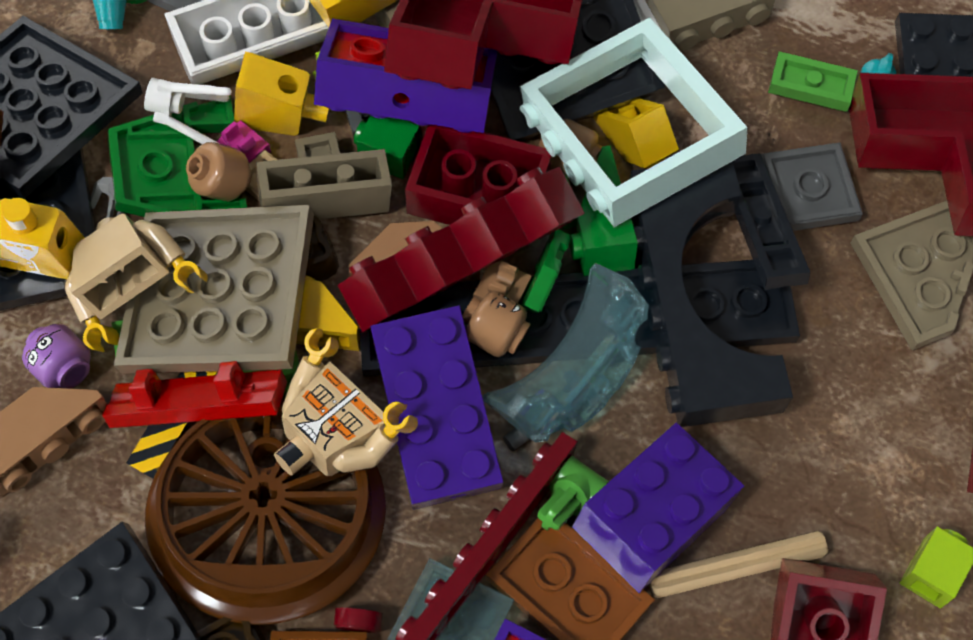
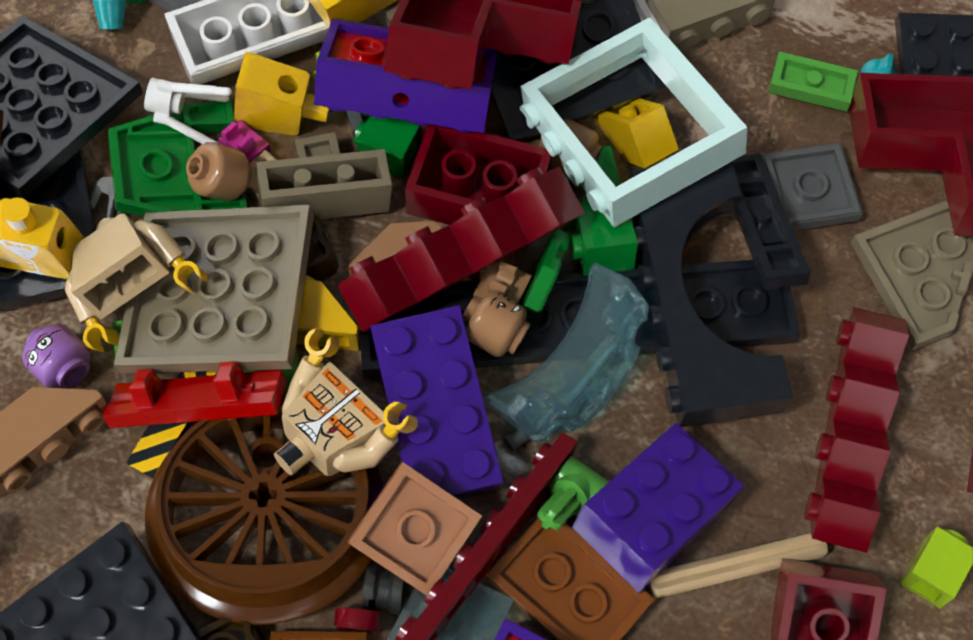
(383, 590): none -> pearl dark grey wheel
(414, 528): none -> nougat plate
(856, 438): none -> dark red brick

